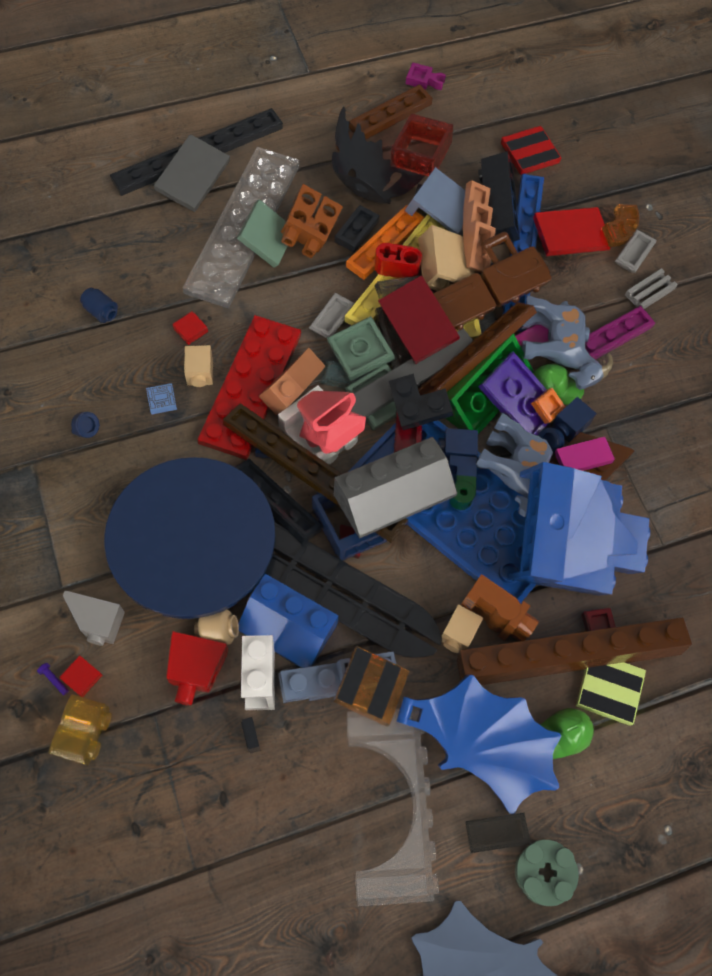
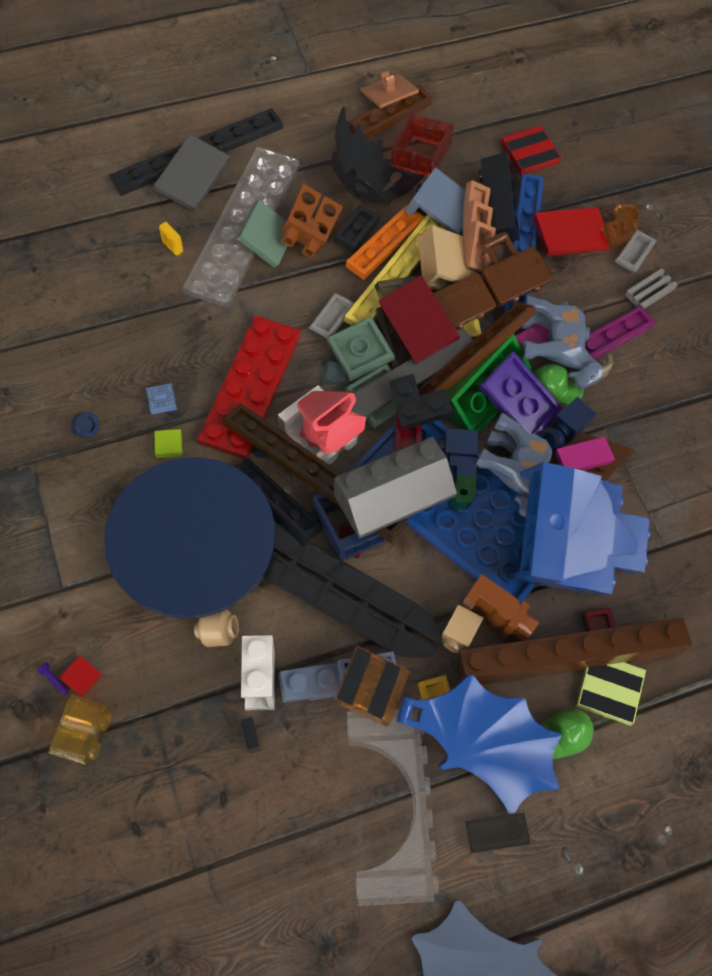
(95, 617): light grey slope -> none
(99, 305): dark blue brick -> none
(168, 443): none -> lime tile
(171, 238): none -> yellow tile
(190, 327): red tile -> none
(194, 665): red torso -> none
(198, 365): tan brick -> none
(292, 382): nougat slope -> none
(296, 622): blue slope -> none
(389, 89): none -> nougat piece
(397, 260): red beam -> none
(423, 75): magenta plate -> none
(434, 687): none -> yellow tile
(548, 405): orange tile -> none
(561, 860): sand green plate -> none

